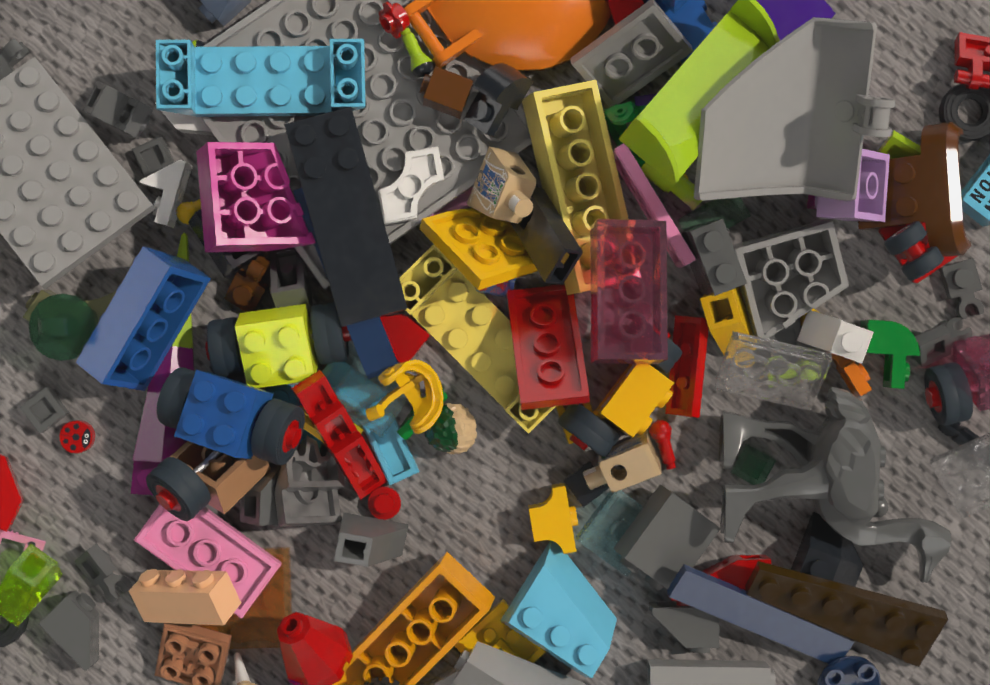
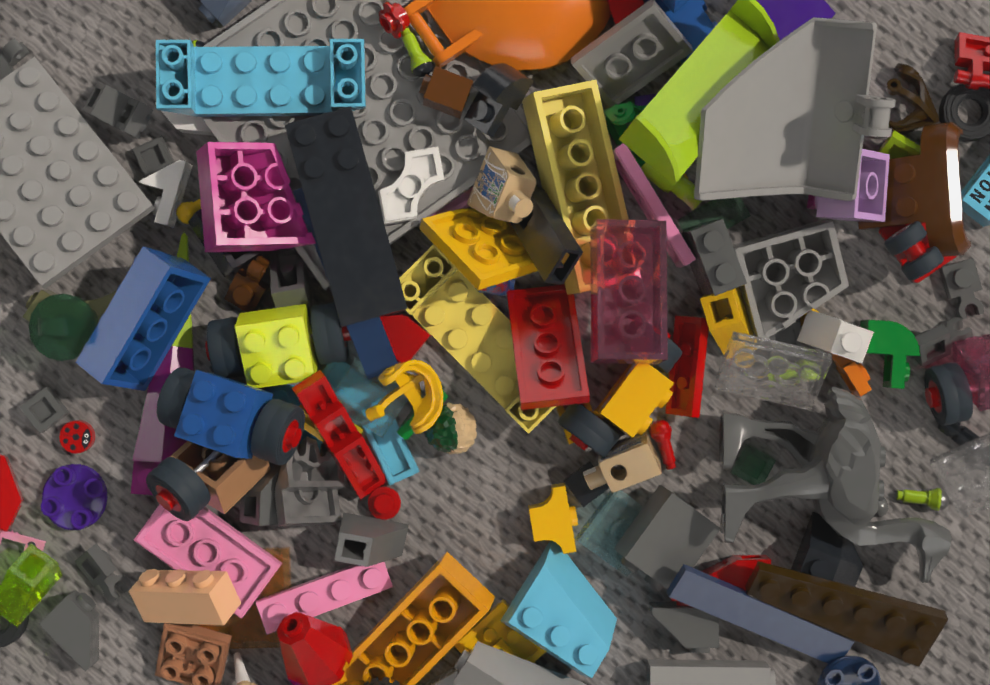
(74, 497): none -> dark purple dish
(324, 593): none -> bright pink plate
(925, 111): none -> dark brown helmet
(935, 499): none -> lime piece

